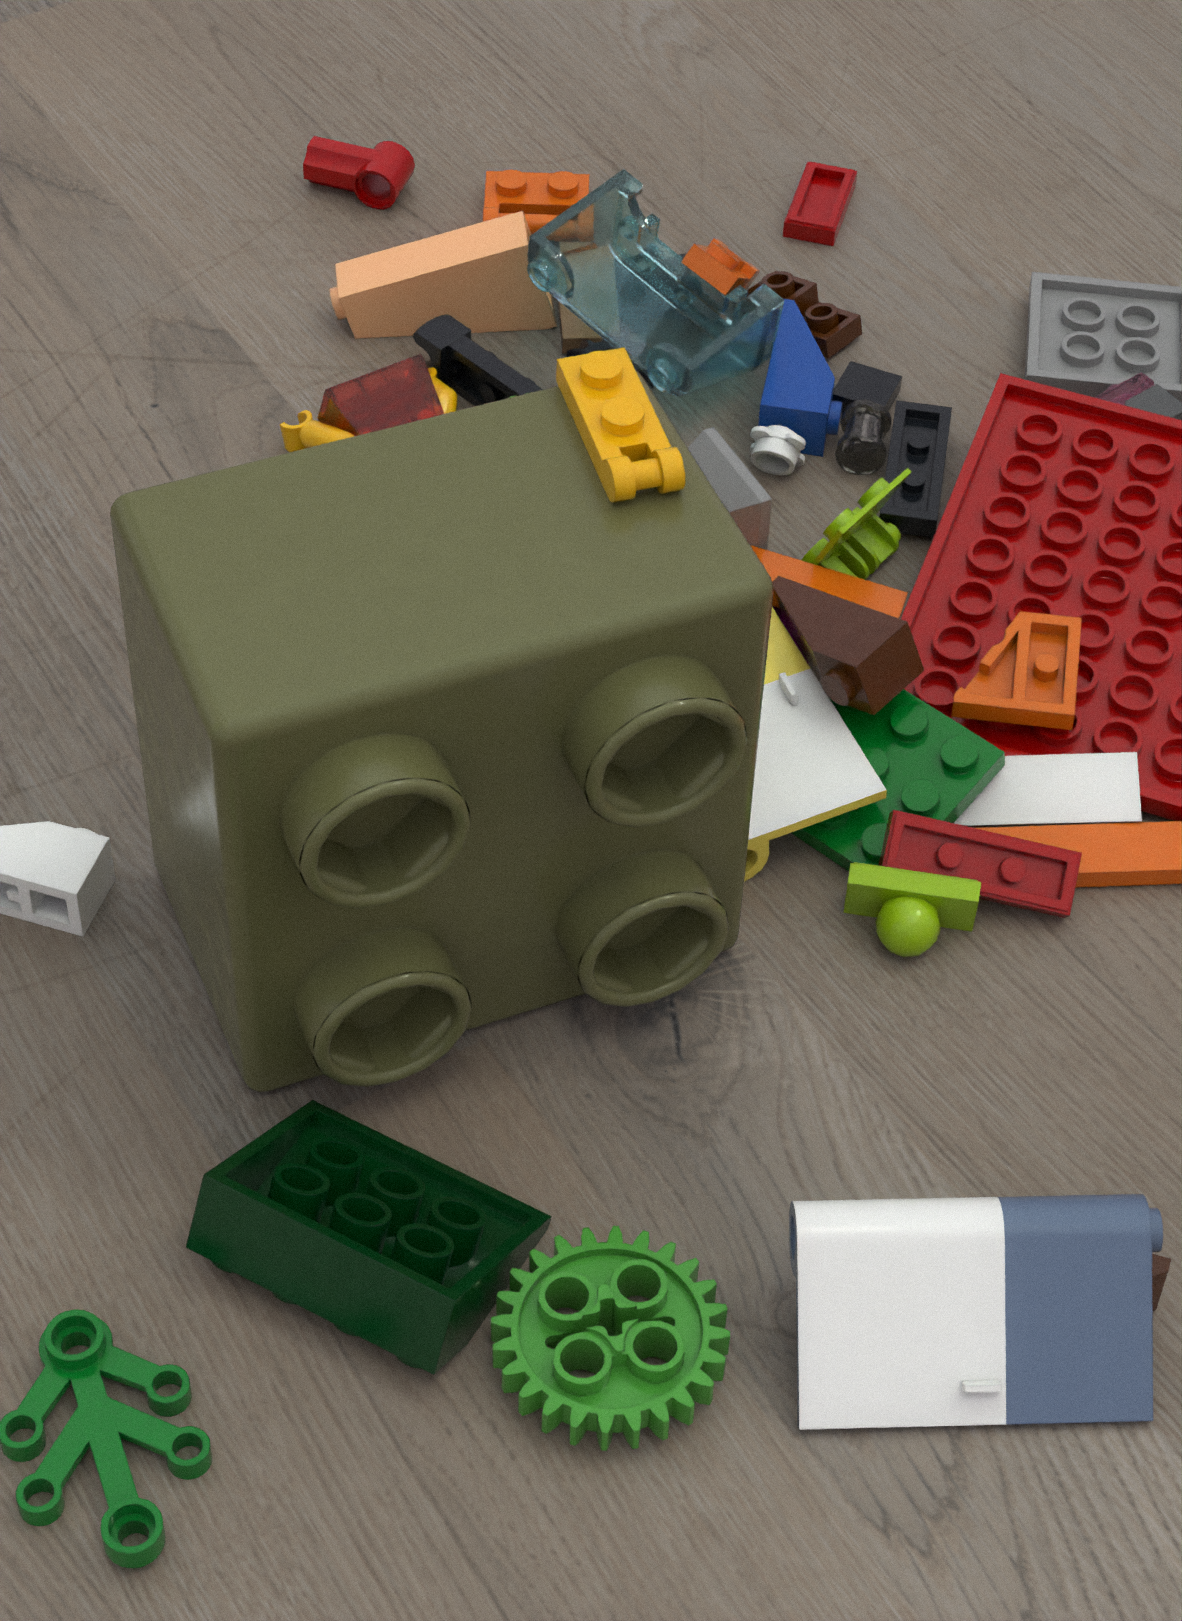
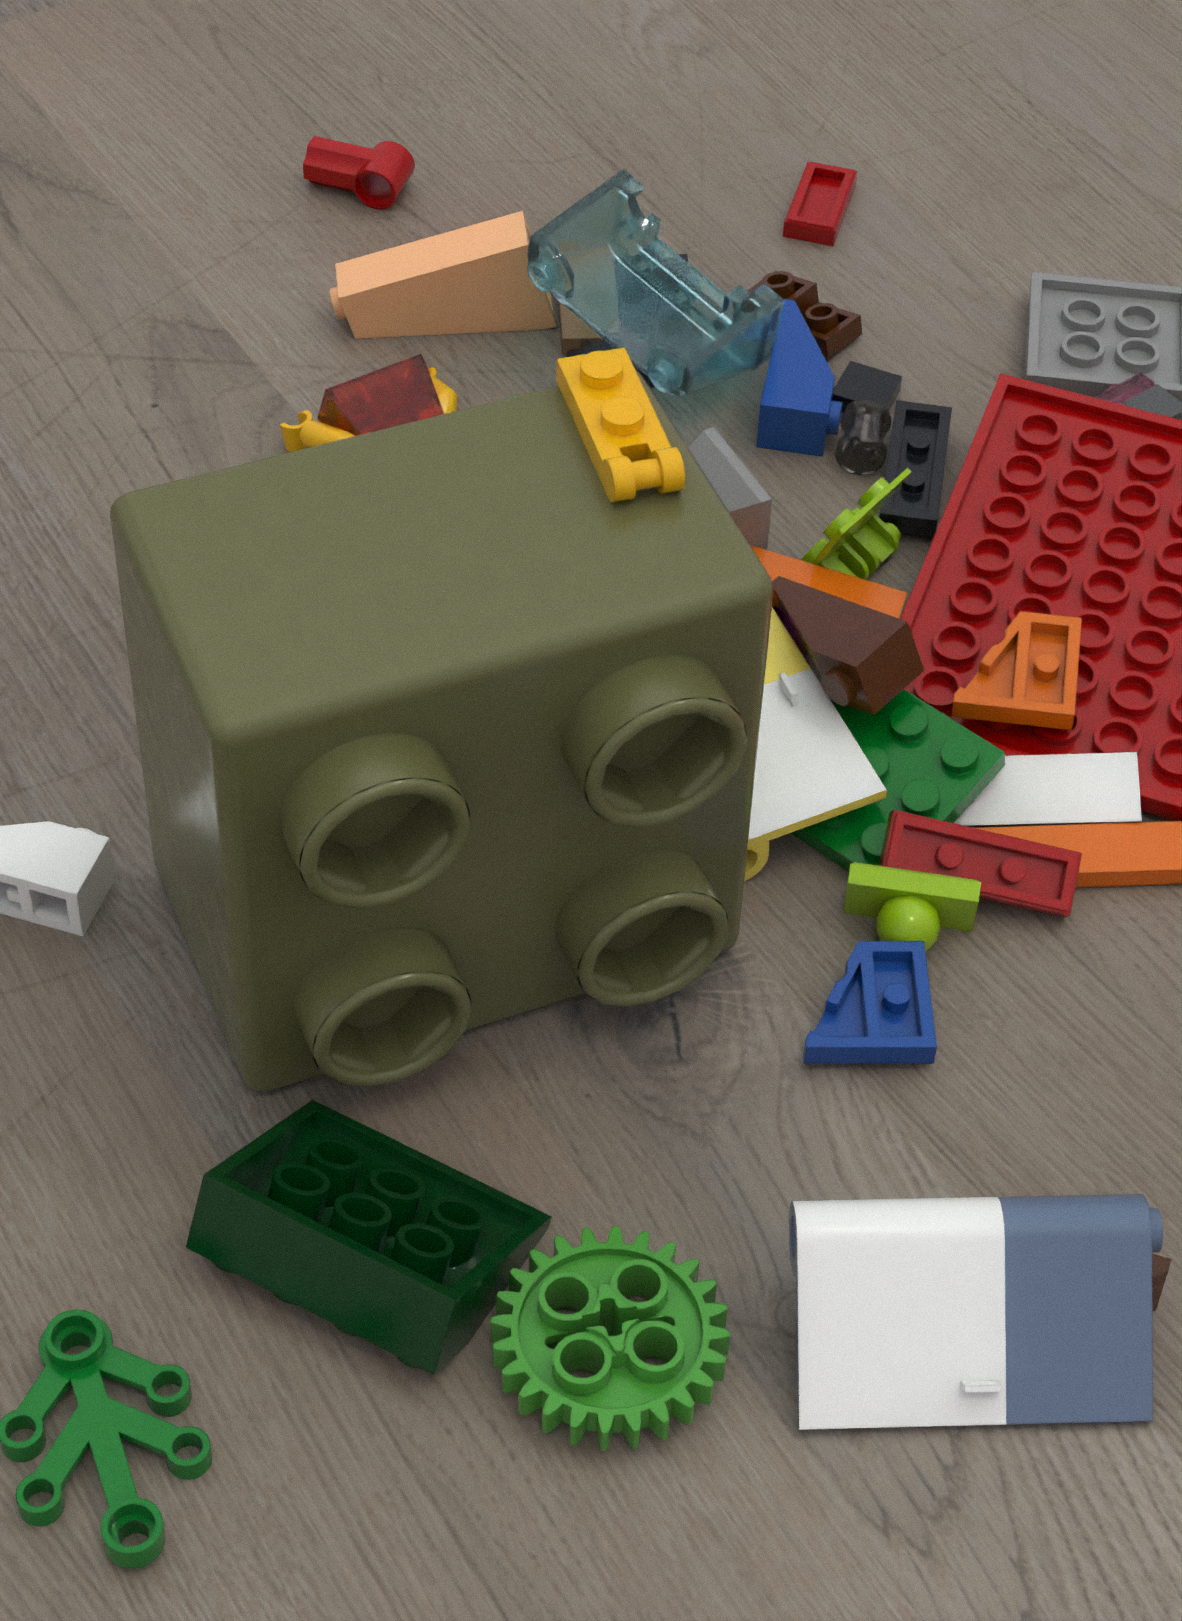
(466, 366): black plate -> none
(536, 194): orange plate -> none
(720, 266): orange plate -> none
(776, 449): white plate -> none
(877, 1009): none -> blue wing

